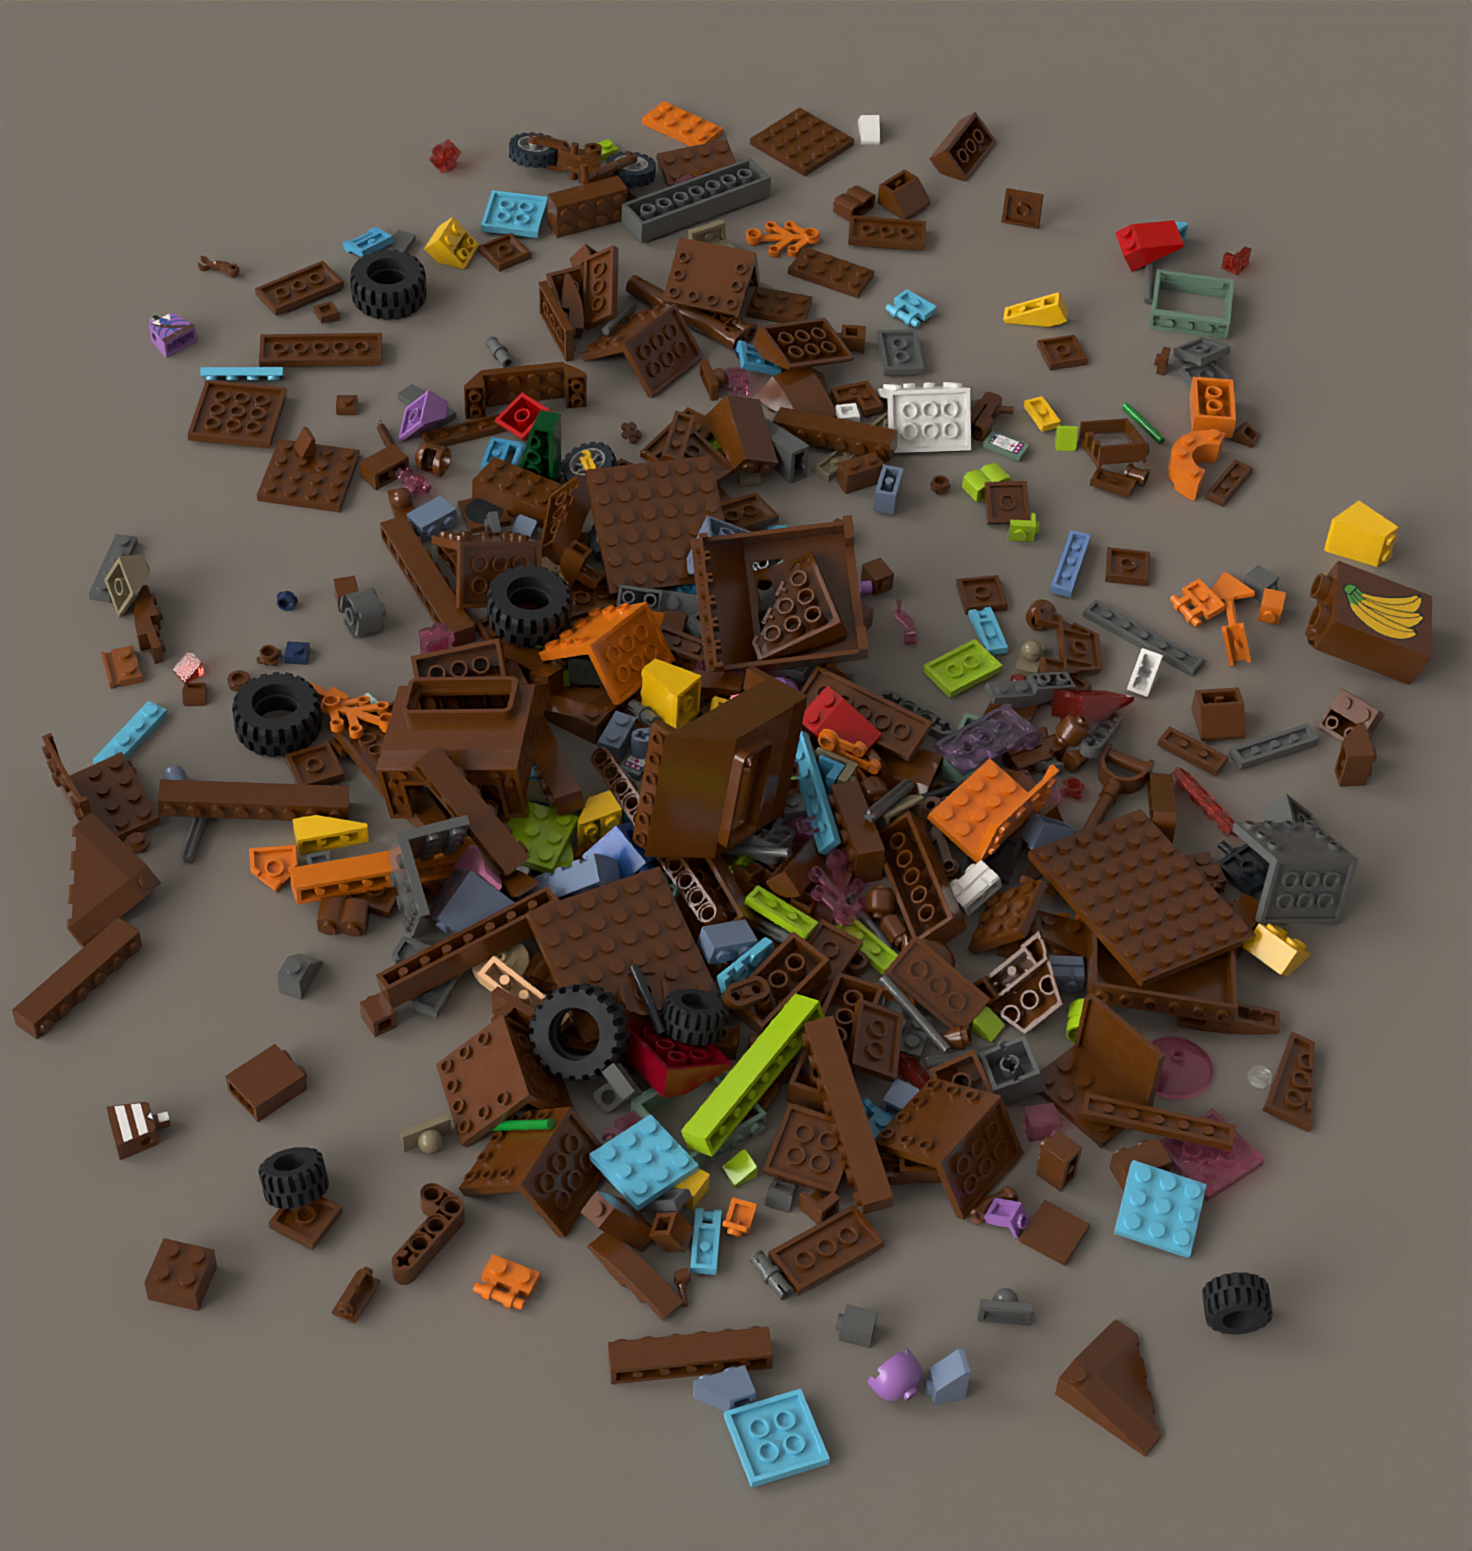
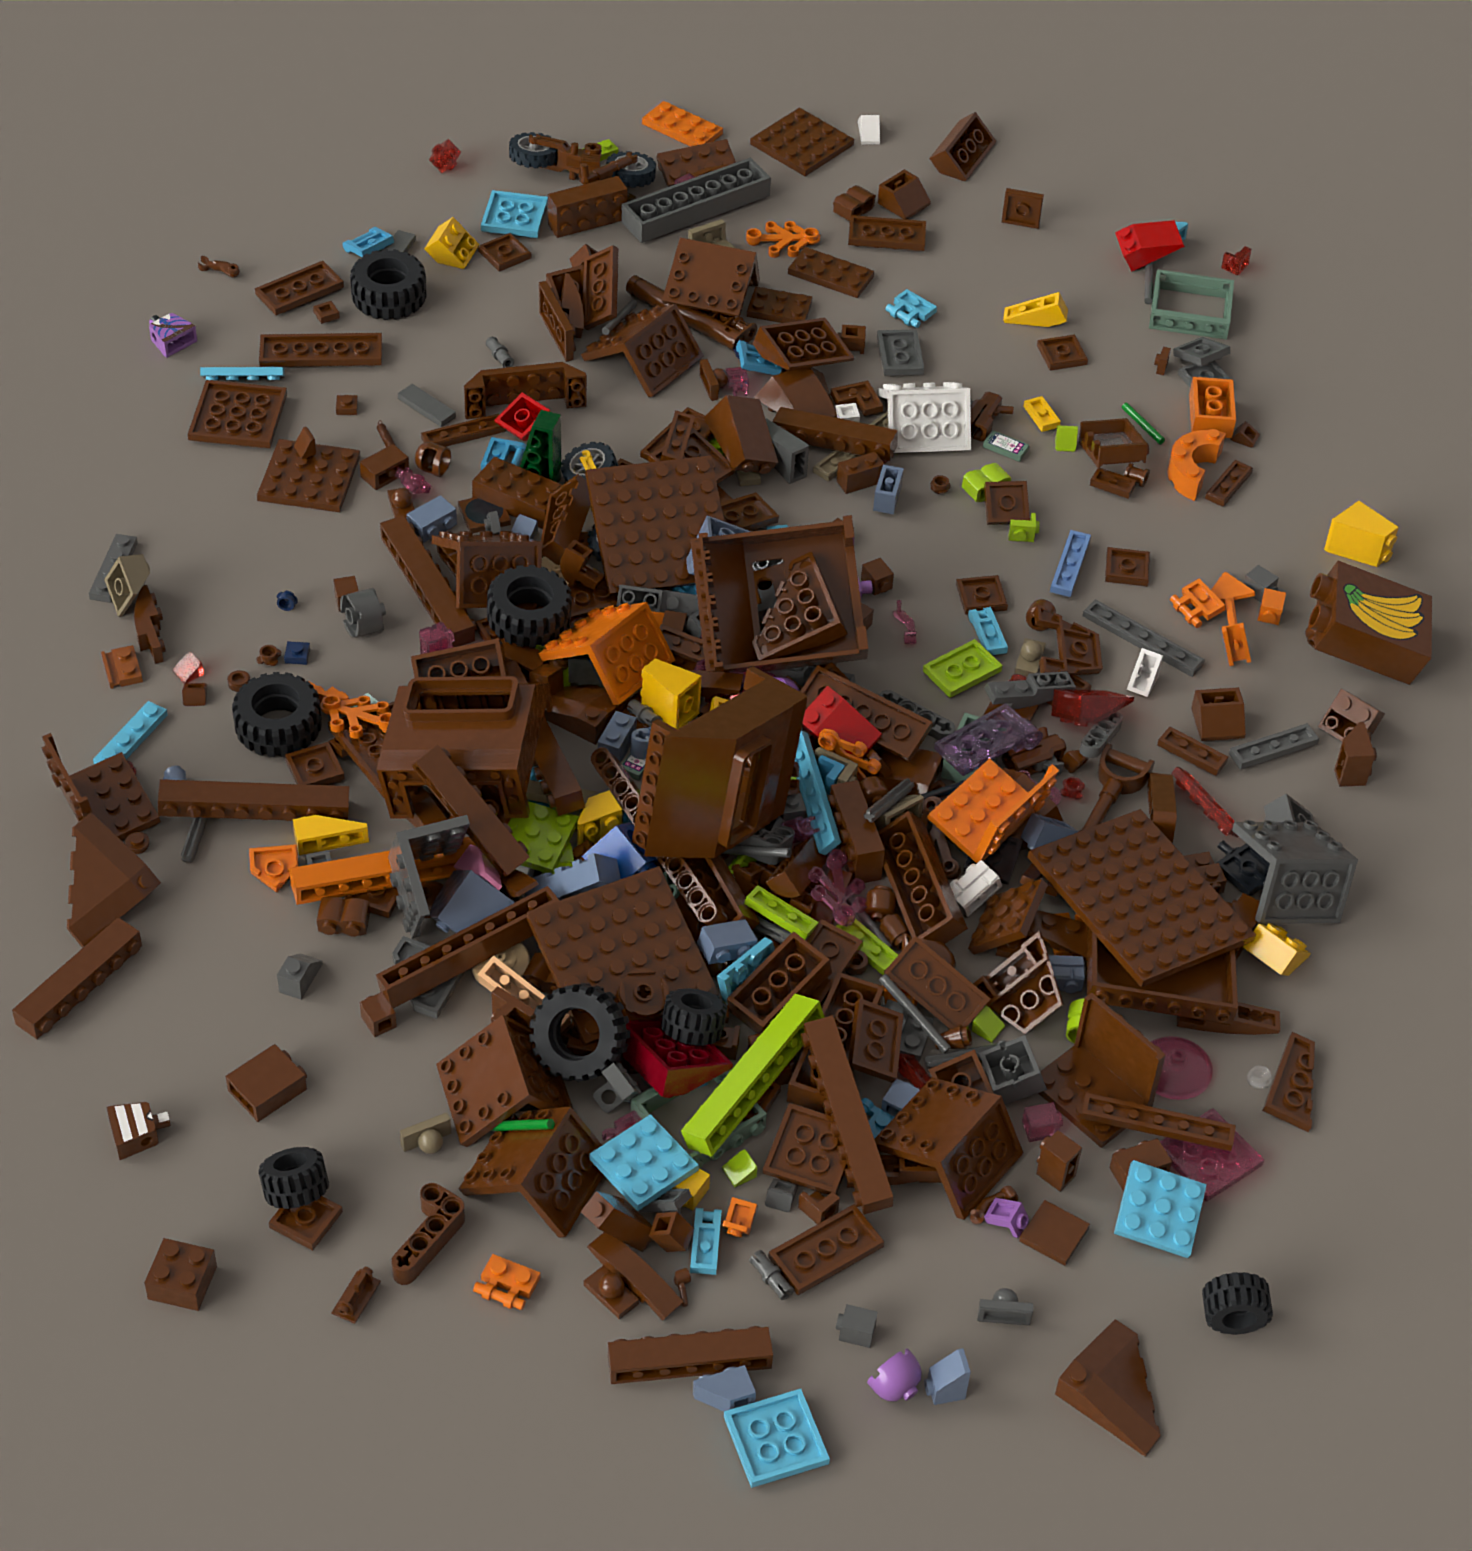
(423, 415): medium lavender slope -> none
(611, 1291): none -> reddish brown tile
(630, 432): reddish brown plant -> none
(648, 1000): black bar -> none
(743, 992): reddish brown plate -> none
(1072, 730): reddish brown head -> none

